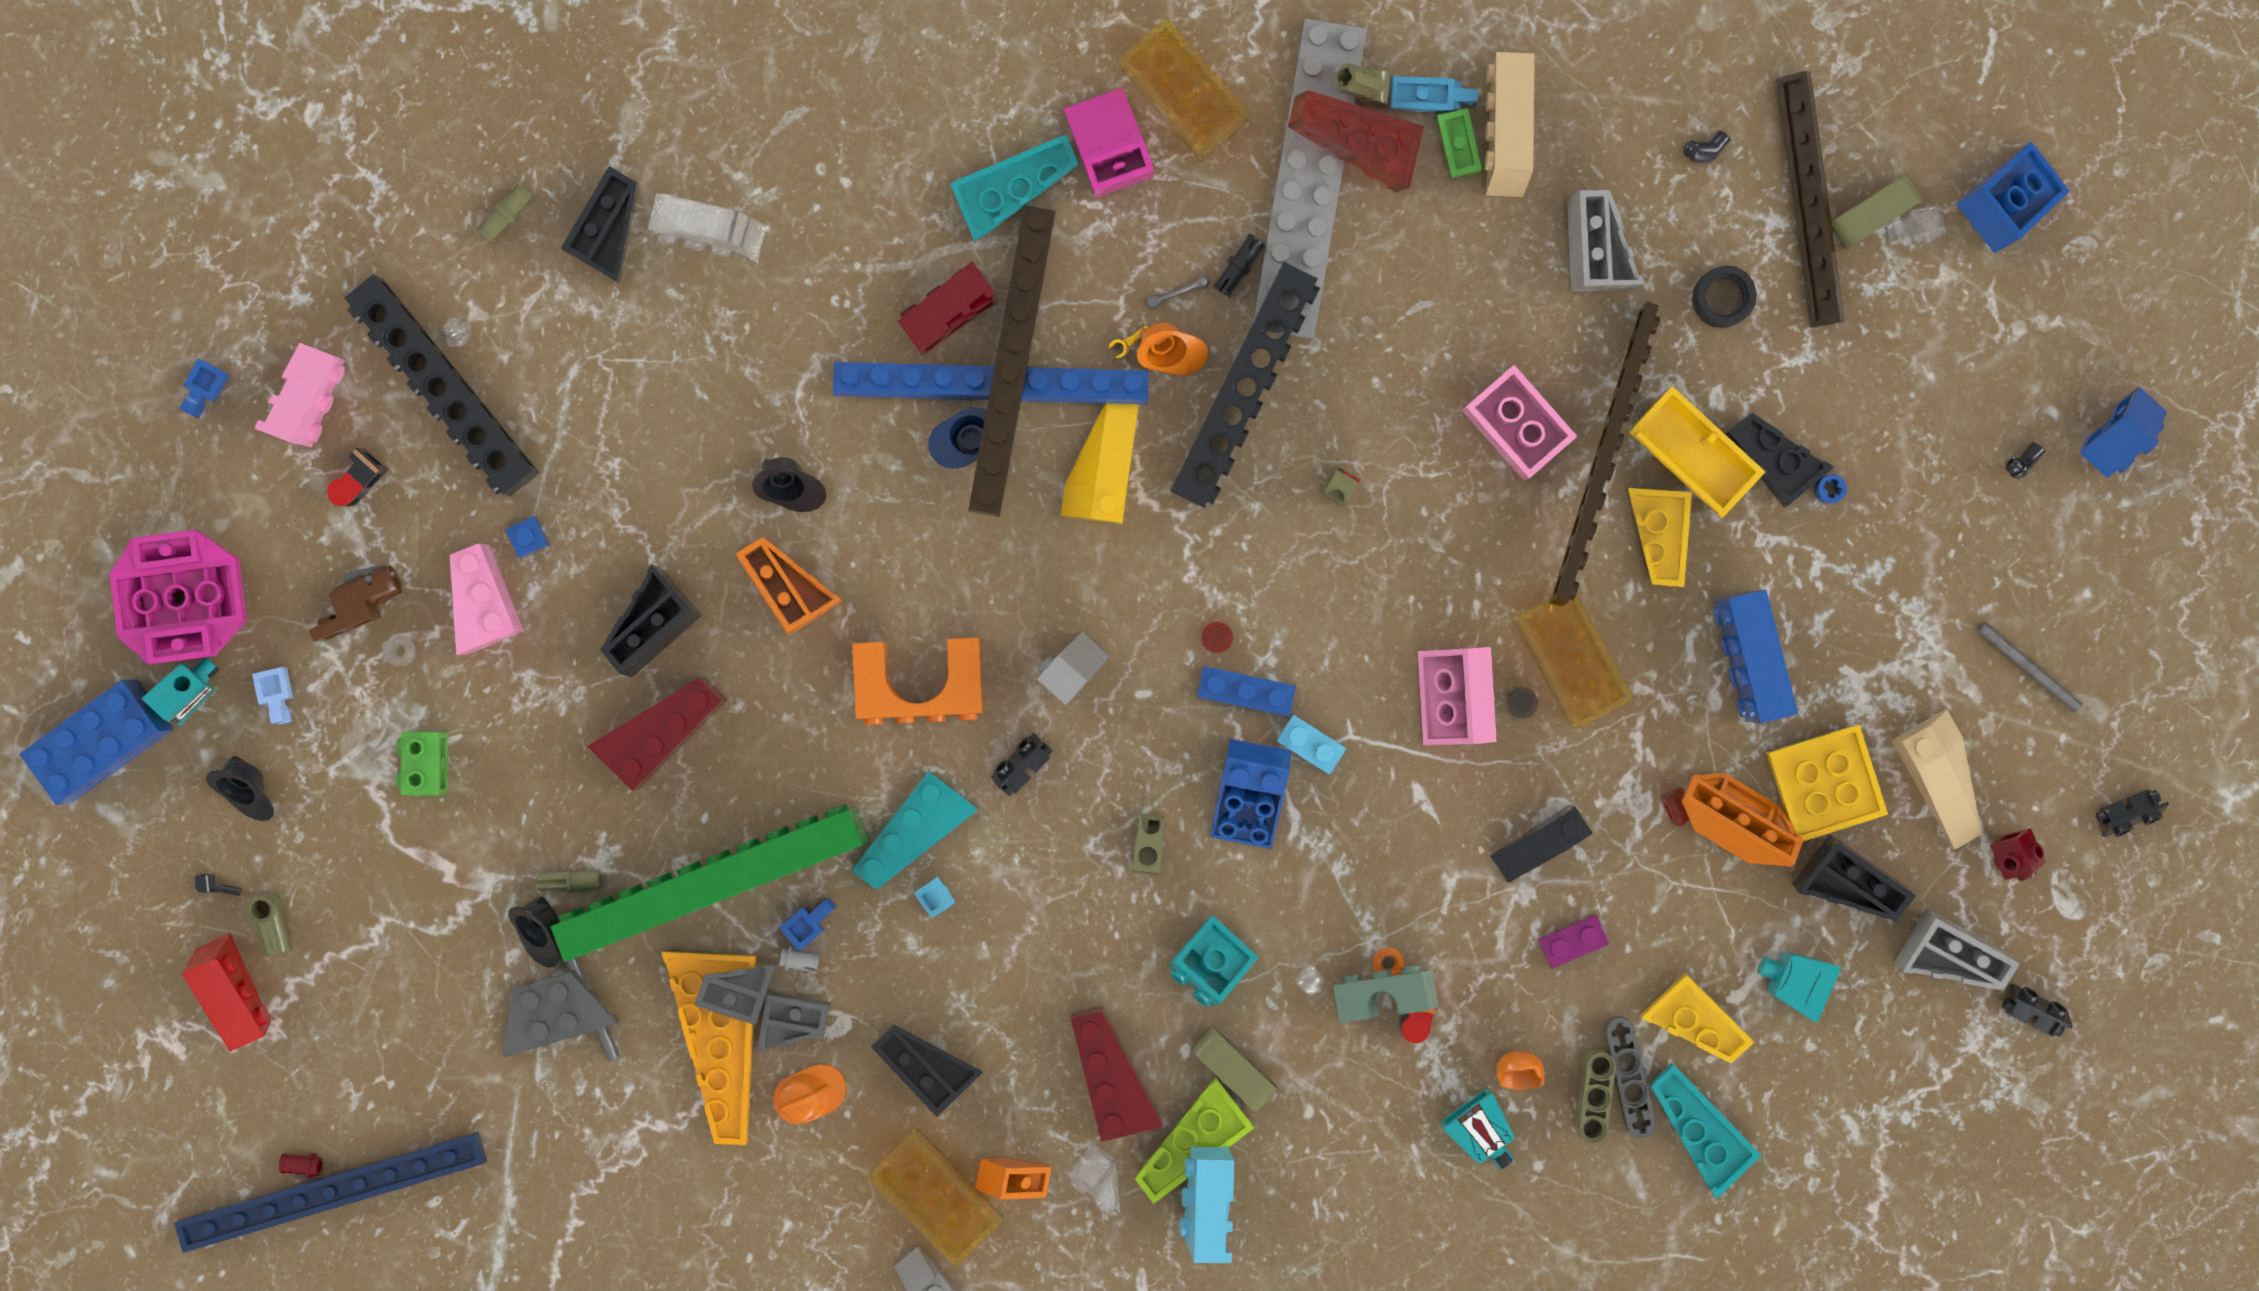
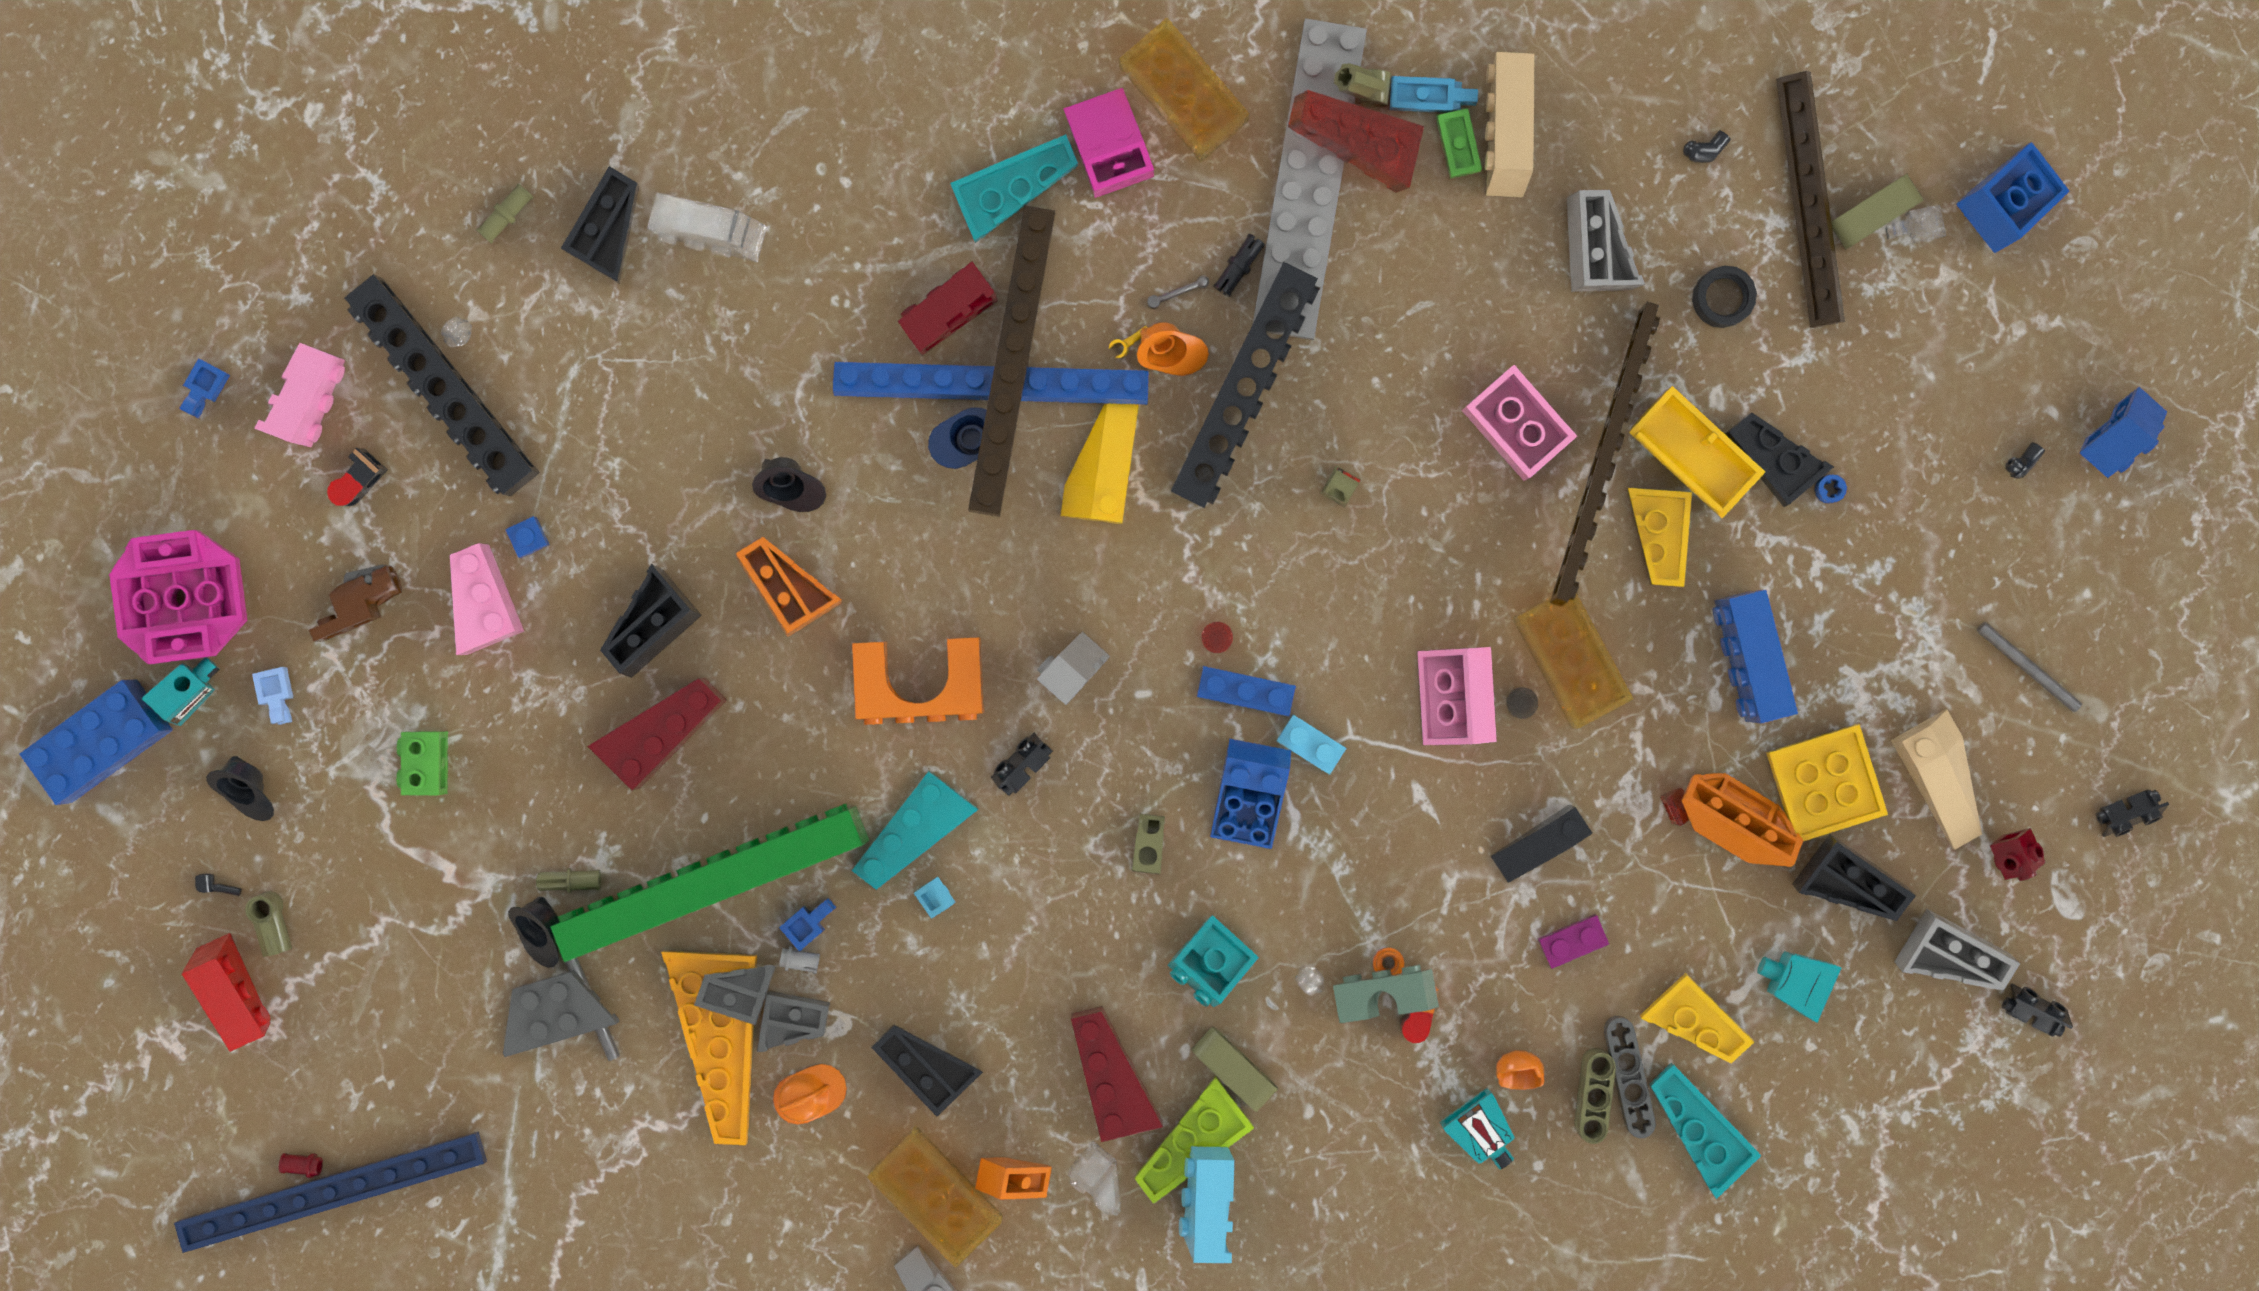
(390, 650): clear plate -> none

